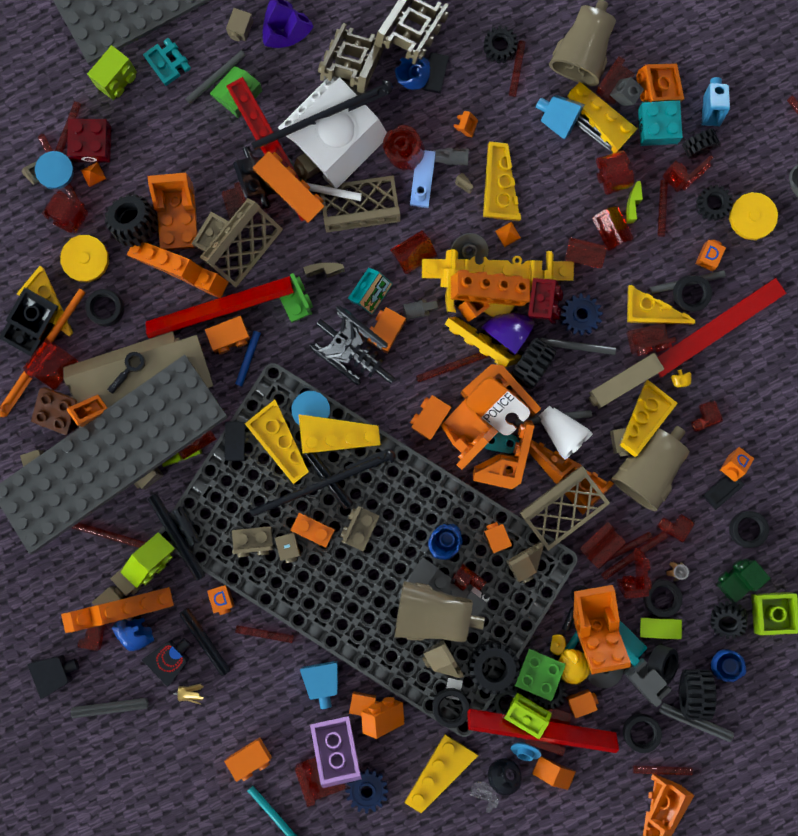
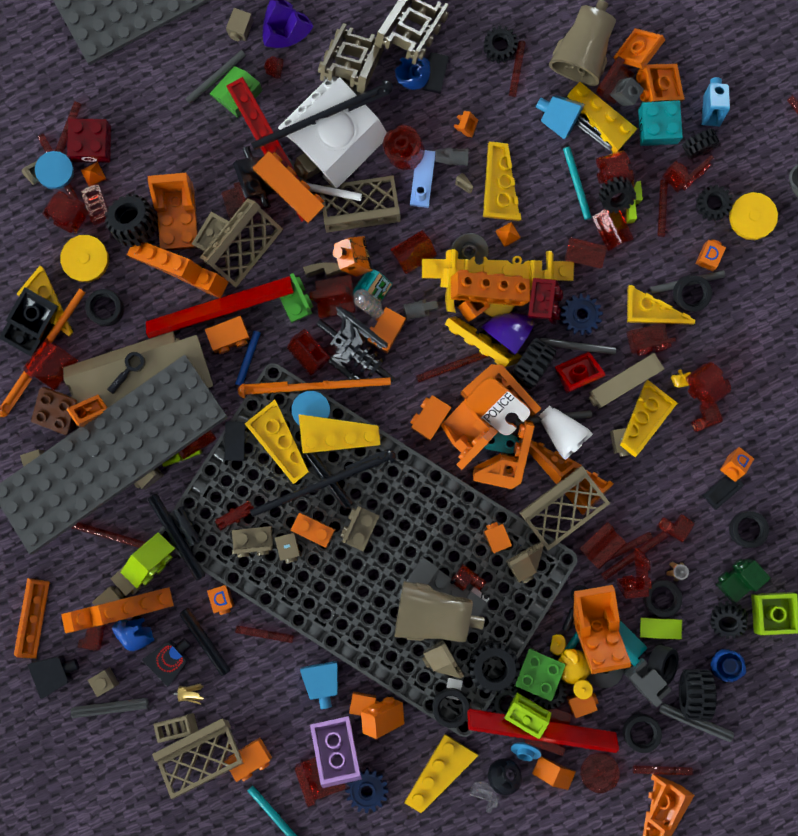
(31, 618): none -> orange slope
(95, 219): none -> clear red slope
(103, 682): none -> dark tan brick
(112, 73): lime brick -> none
(162, 65): teal plate -> none
(187, 723): none -> dark tan slope
(190, 743): none -> dark tan fence
(234, 515): none -> clear red pin
(274, 66): none -> clear red plate
(276, 387): none -> orange bar
(308, 352): none -> clear red brick
(333, 293): none -> clear red bracket
(353, 256): none -> orange torso
(368, 303): none -> clear piece
(445, 541): blue hair -> none
(577, 183): none -> teal bar
(579, 372): none -> red slope
(583, 689): none -> yellow piece
(599, 772): none -> clear red tile
(622, 201): none -> black tyre
(639, 48): none -> orange tile
(652, 471): dark tan torso -> none
(708, 384): none -> clear red brick
(720, 326): red tile -> none

